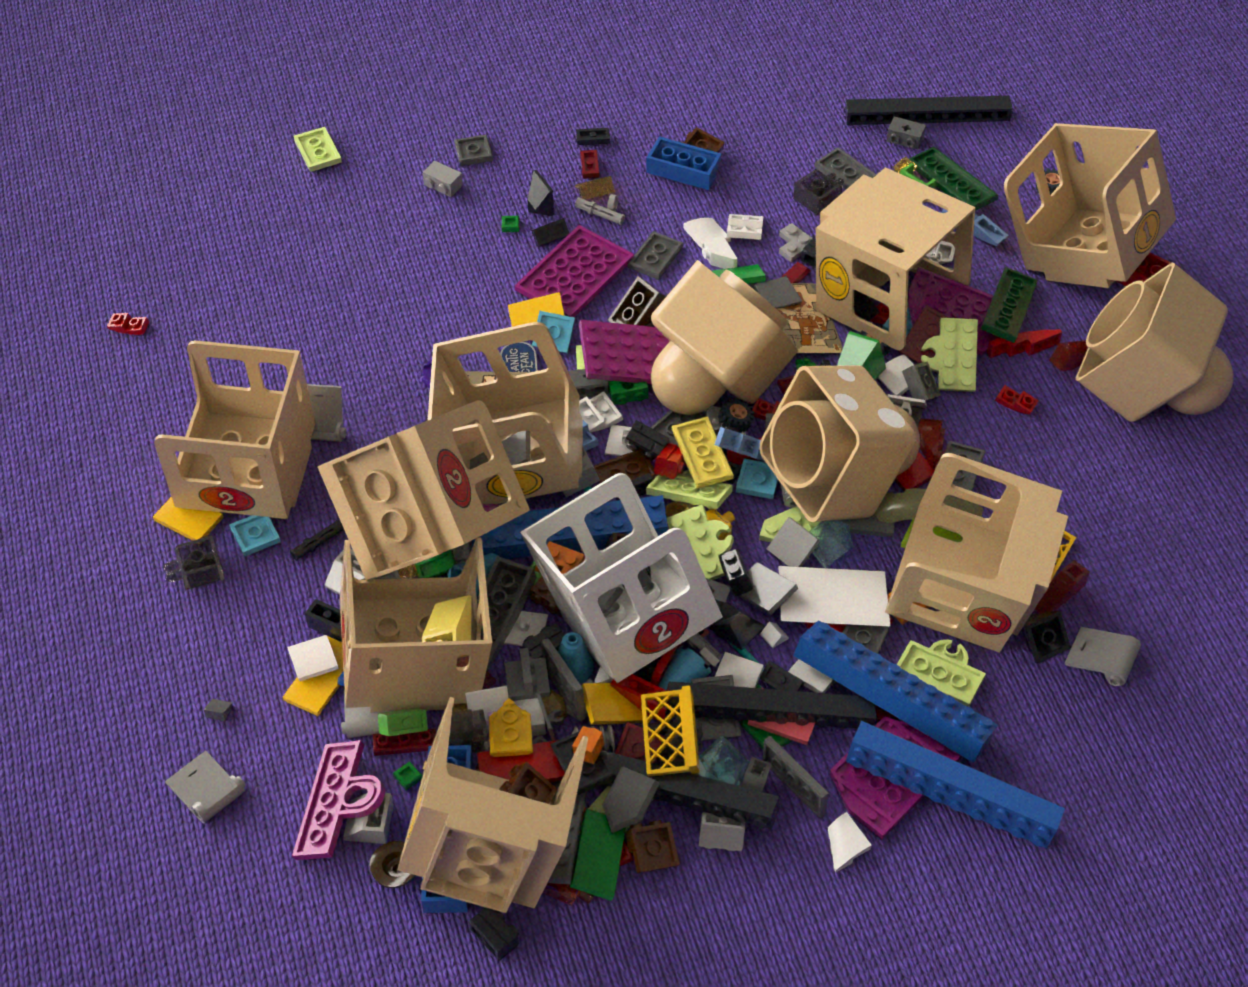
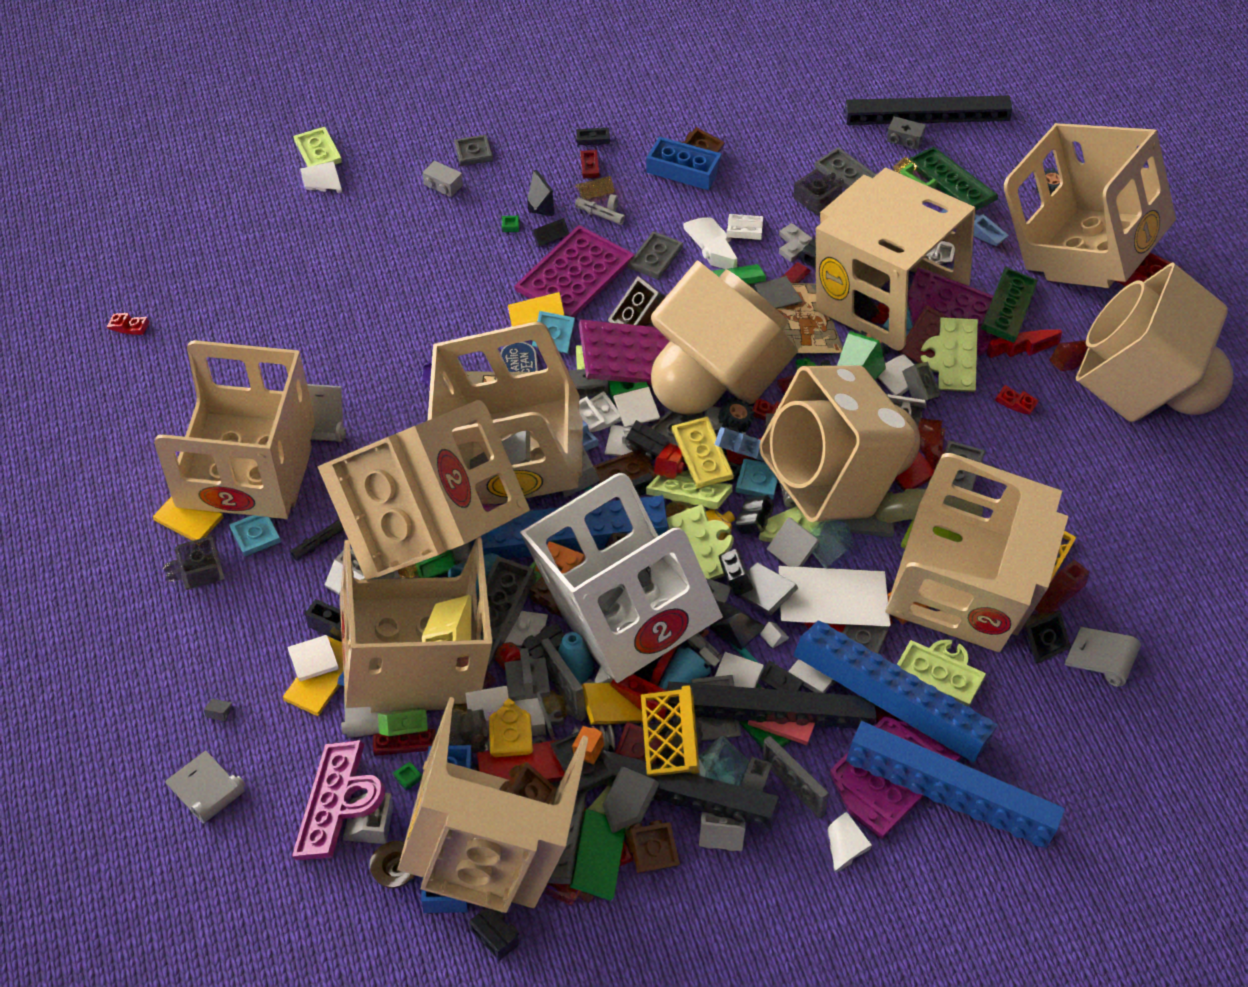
(321, 177): none -> white slope
(506, 653): none -> red head
(636, 406): none -> white piece
(754, 514): none -> black brick

